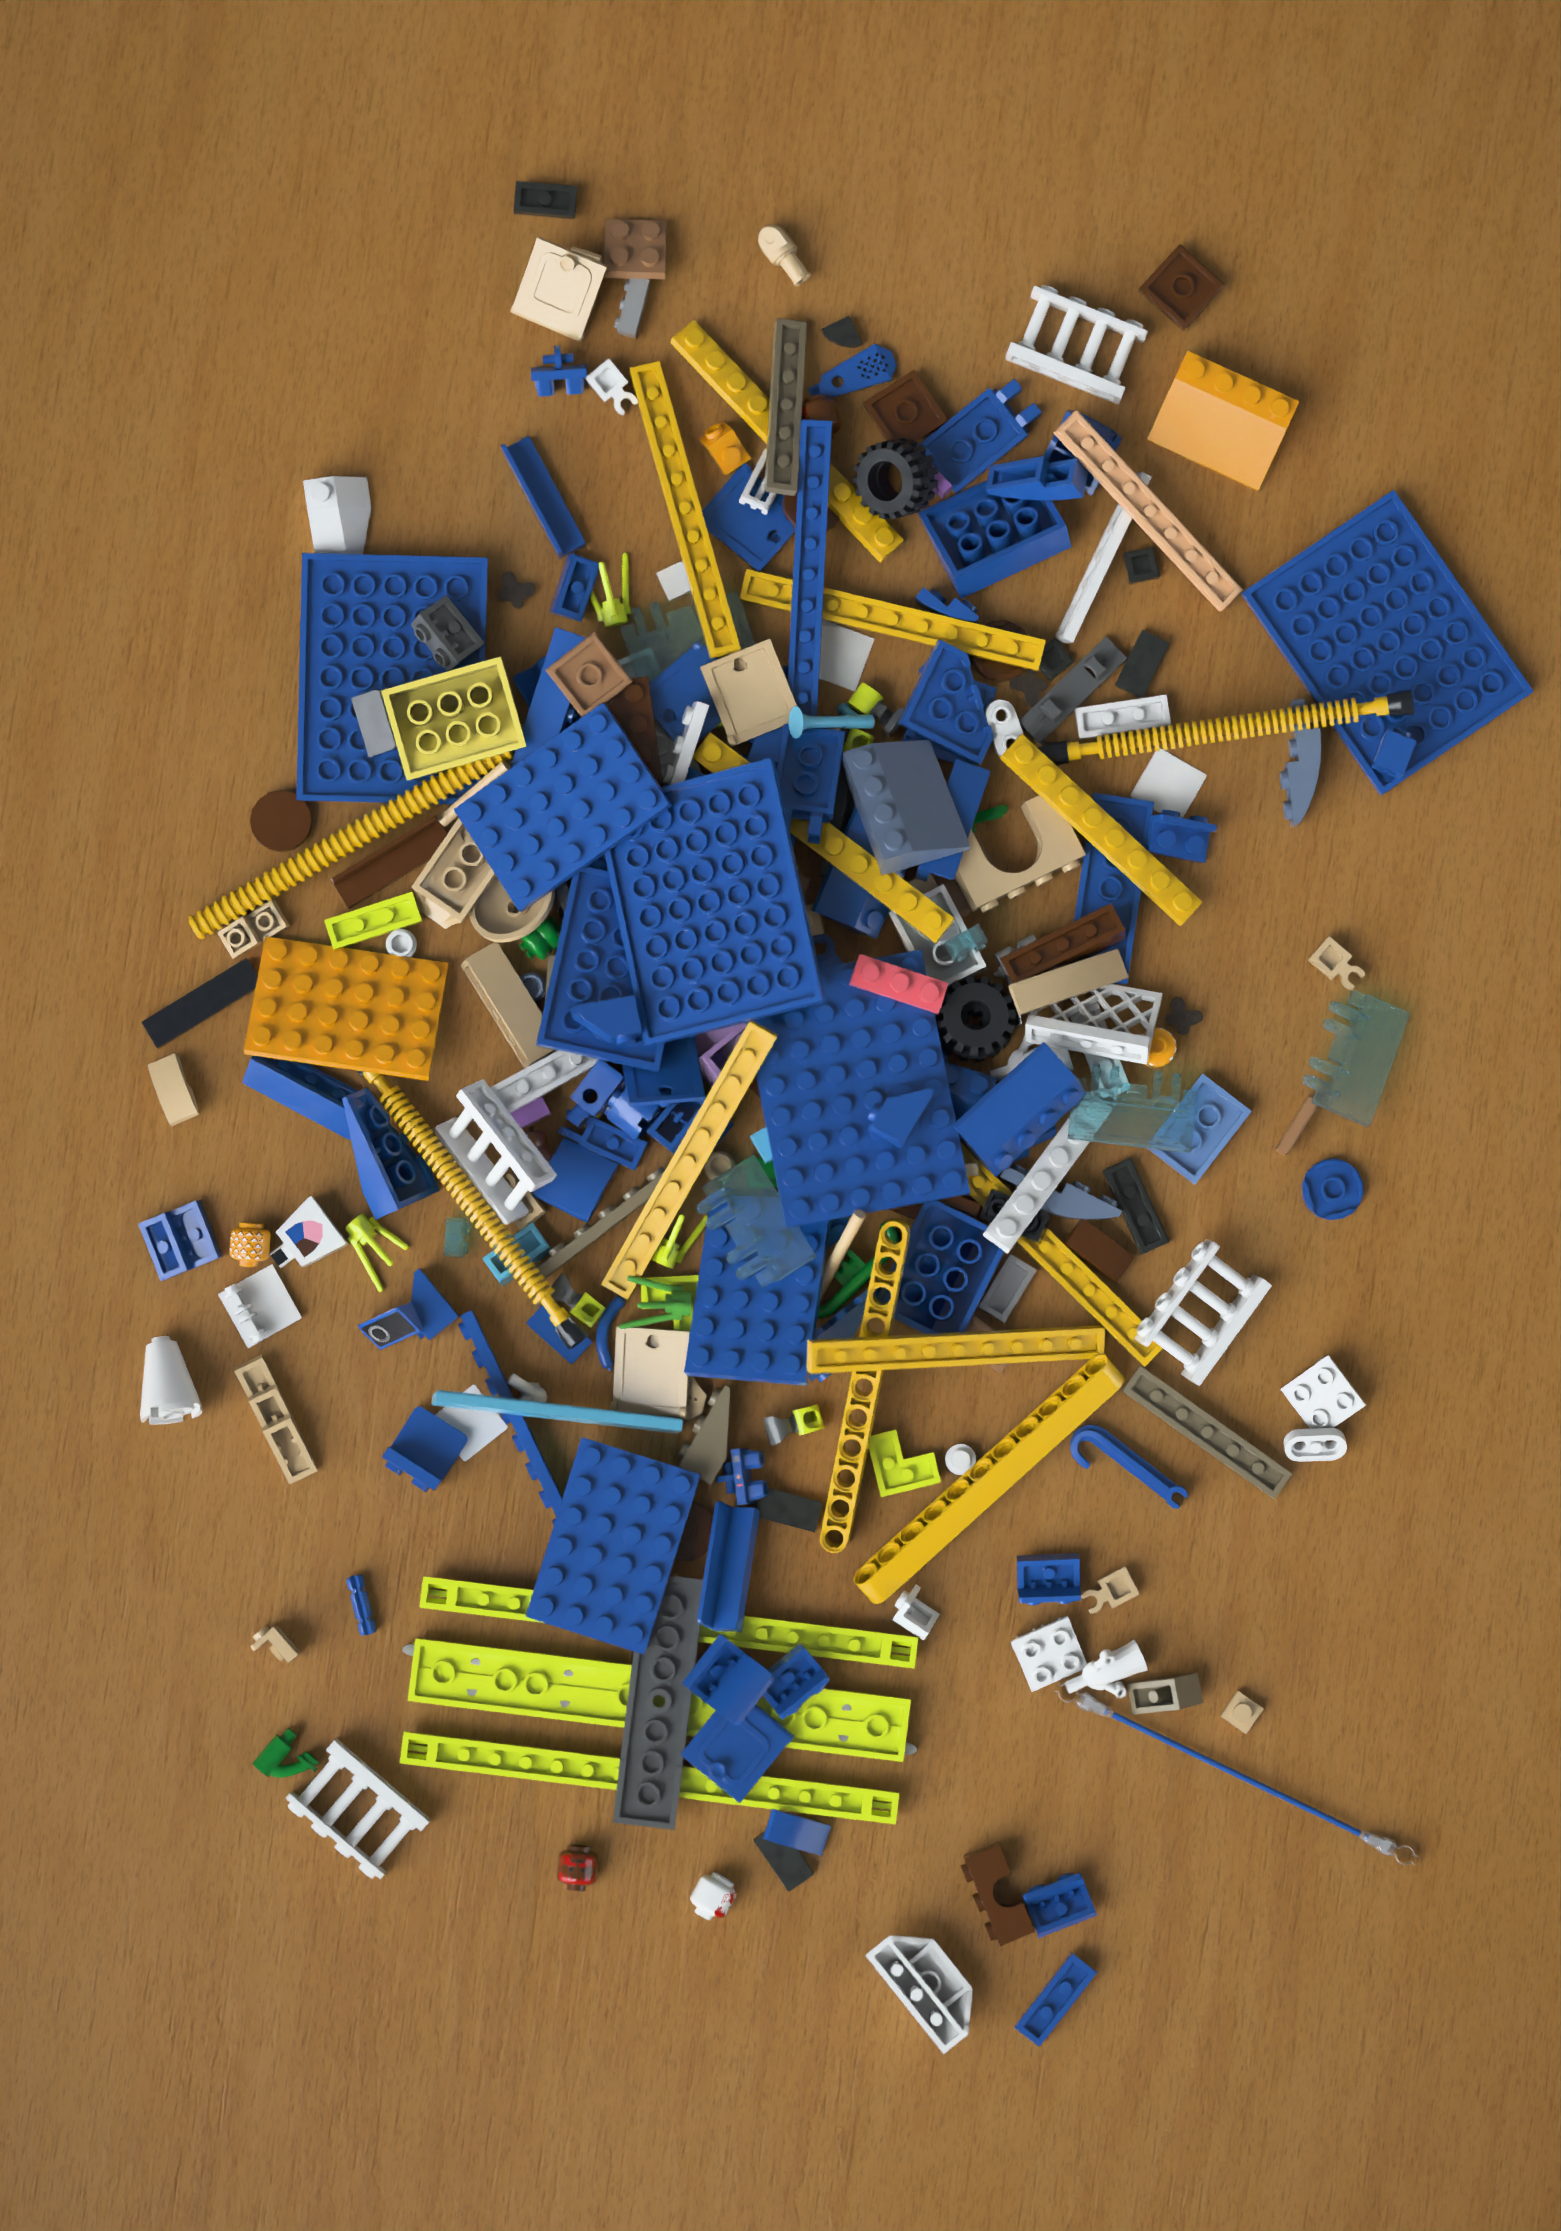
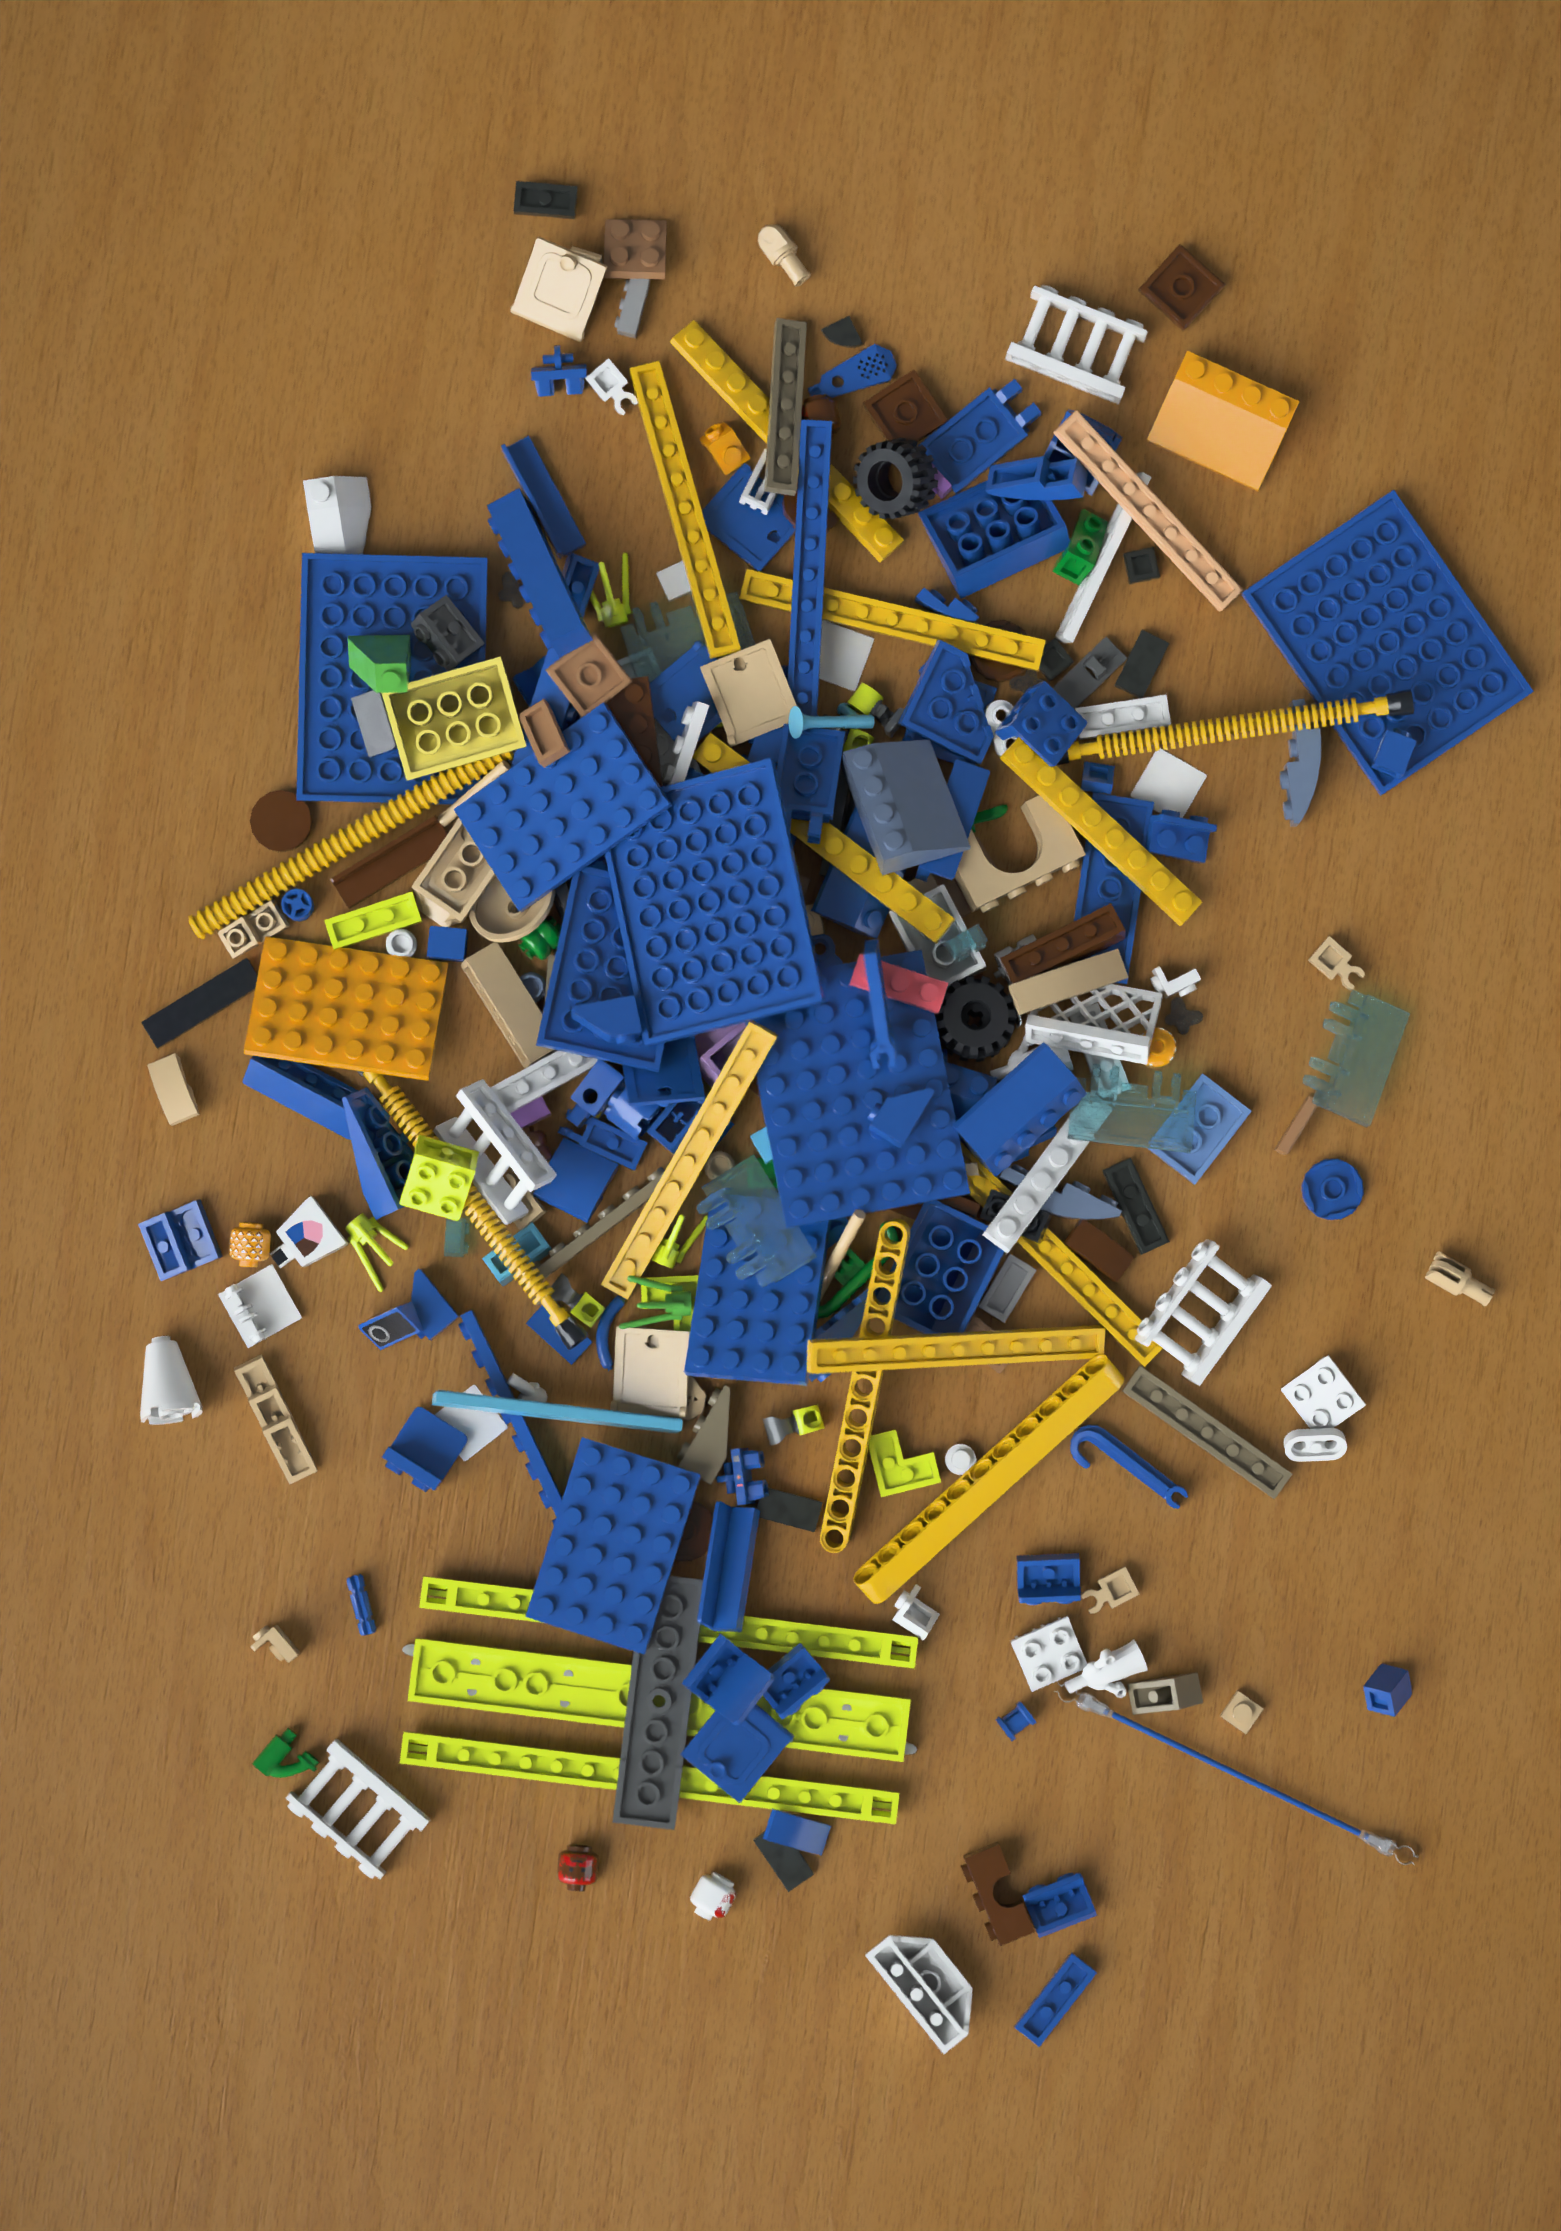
(294, 898): none -> blue wheel
(381, 661): none -> bright green slope
(439, 1178): none -> neon yellow bracket
(447, 943): none -> blue panel
(539, 573): none -> blue brick
(544, 733): none -> medium nougat tile
(884, 1040): none -> blue tile
(1016, 1721): none -> blue bush
(1043, 723): none -> blue bracket
(1083, 547): none -> green bracket
(1097, 777): none -> blue plate
(1183, 985): none -> white bracket
(1387, 1690): none -> blue panel
(1457, 1279): none -> tan arm

